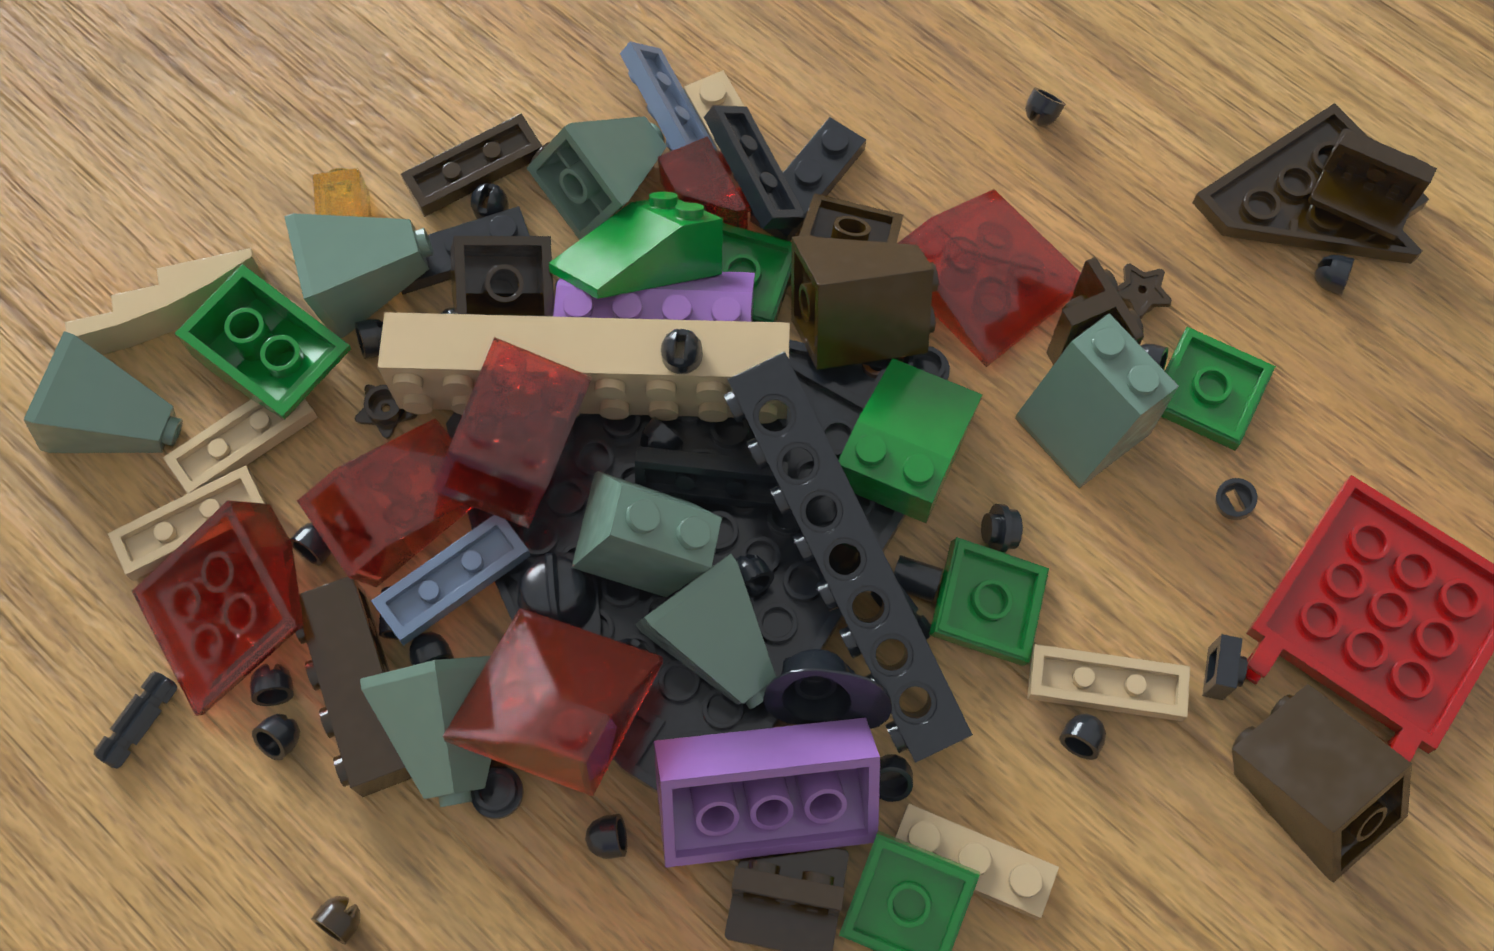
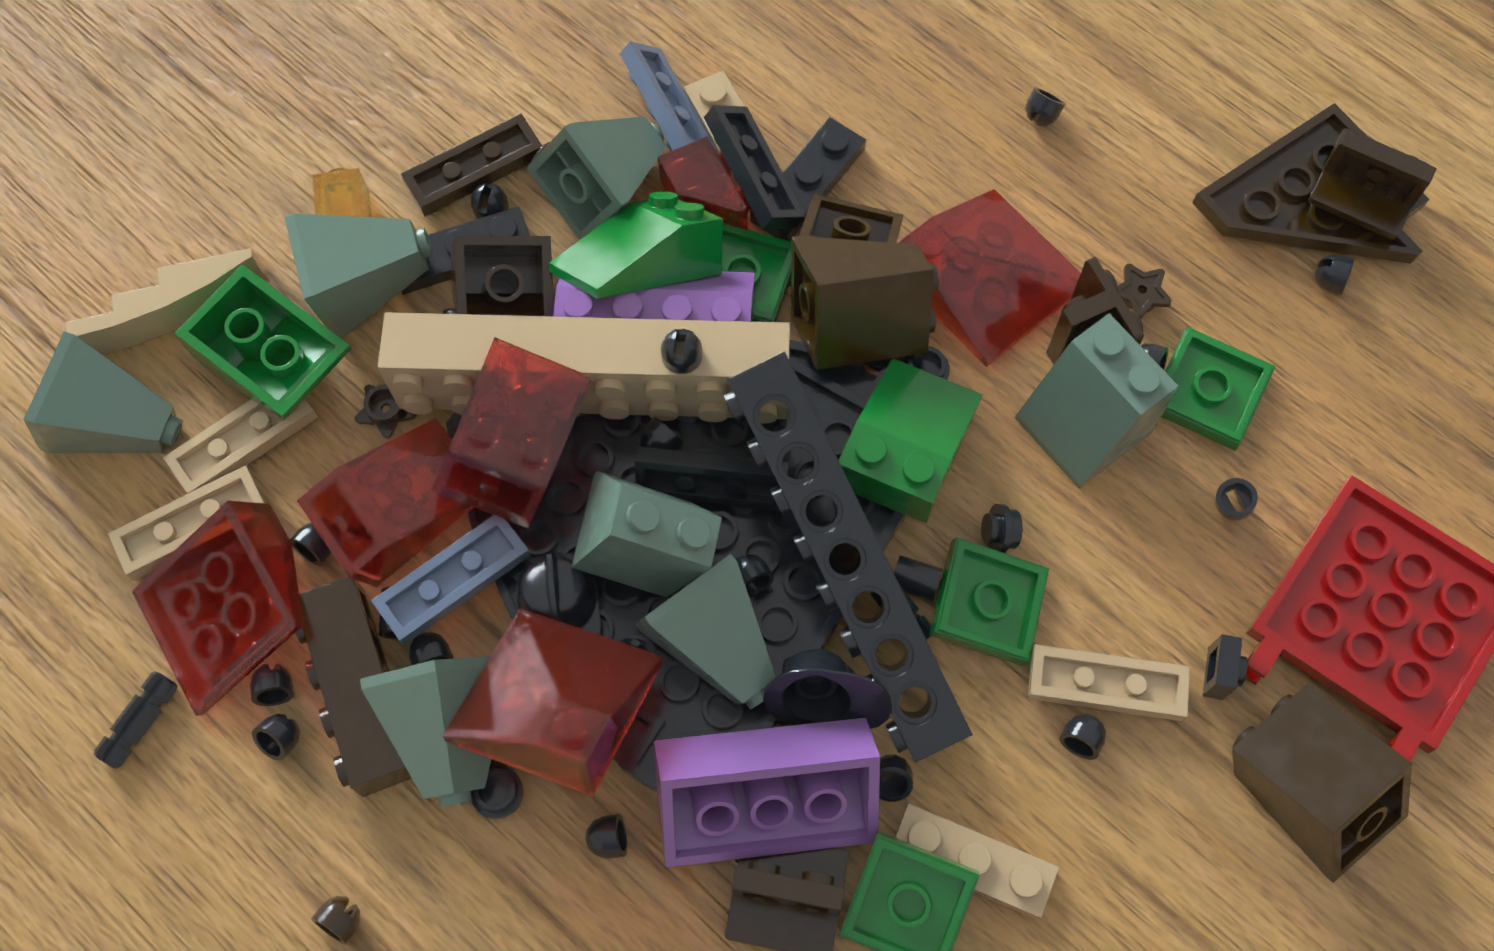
(369, 337): black hinge -> none

